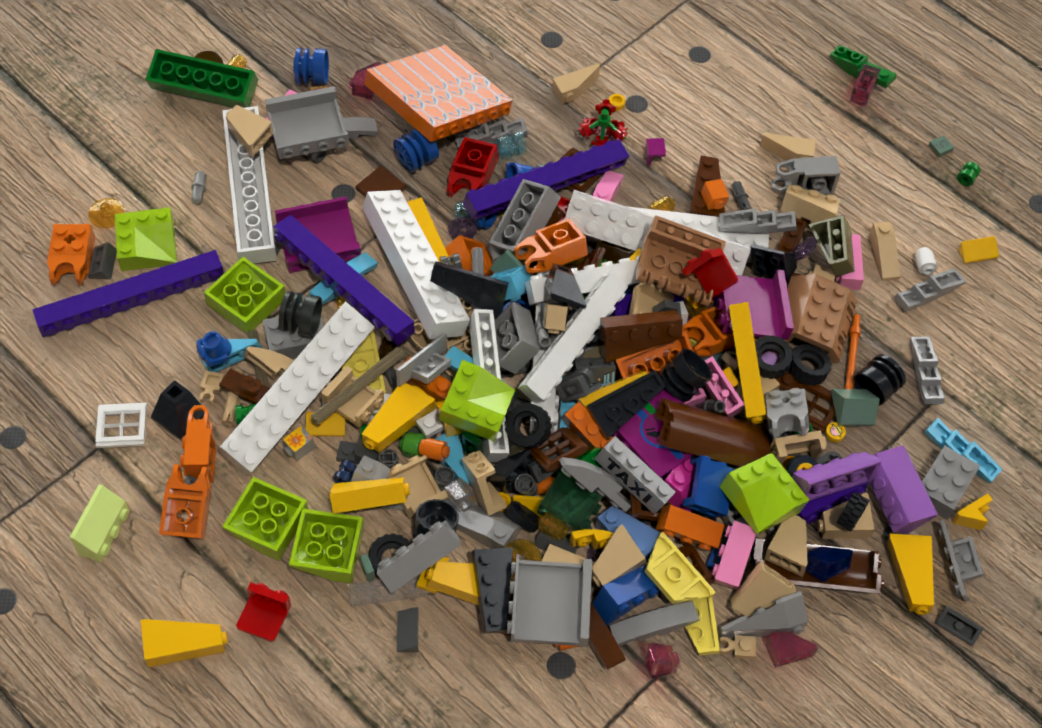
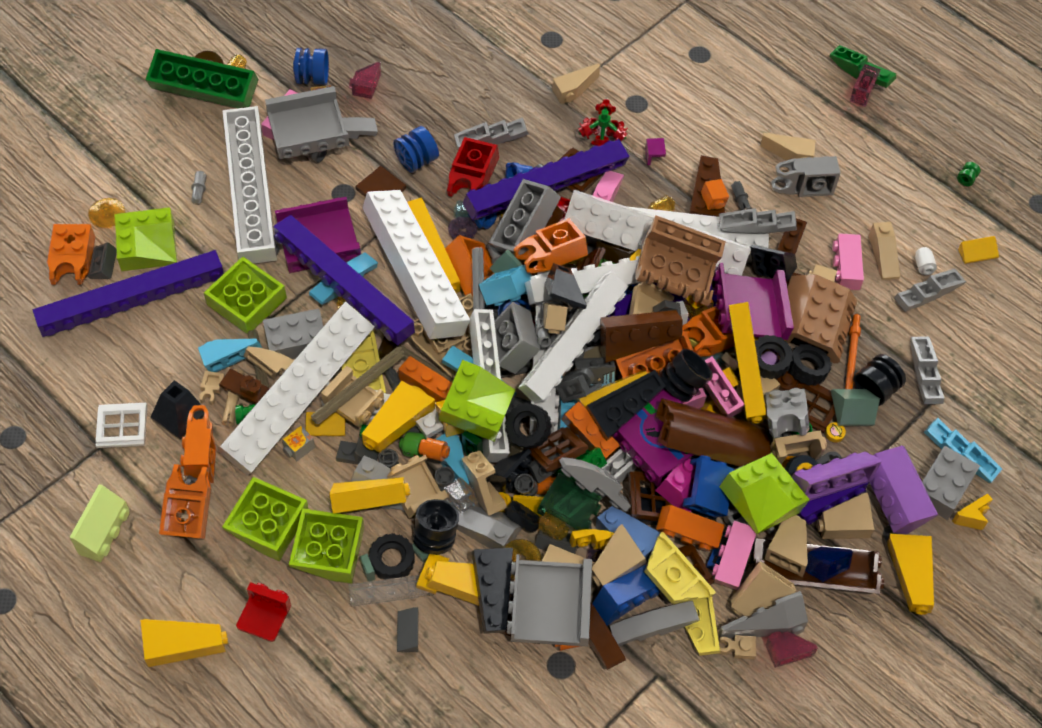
(215, 347): blue piece -> none
(249, 128): tan slope -> none
(300, 313): pearl dark grey wheel -> none
(345, 472): dark blue wheel -> none
(418, 556): light grey brick -> none
(425, 364): light grey bracket -> none
(437, 92): panel -> none
(453, 260): dark grey wheel -> none
(472, 287): black wing -> none
(511, 145): clear light blue wheel -> none
(618, 101): yellow tile -> none
(634, 475): light grey brick -> none
(661, 660): clear pink slope -> none
(712, 271): red bracket -> none
(713, 406): dark grey axle -> none
(805, 248): clear purple gear -> none
(809, 204): tan wedge -> none
(836, 243): olive wedge -> none
(852, 511): black tyre -> none
(941, 146): sand green tile -> none
(959, 625): dark grey slope -> none
(964, 559): light grey bracket -> none

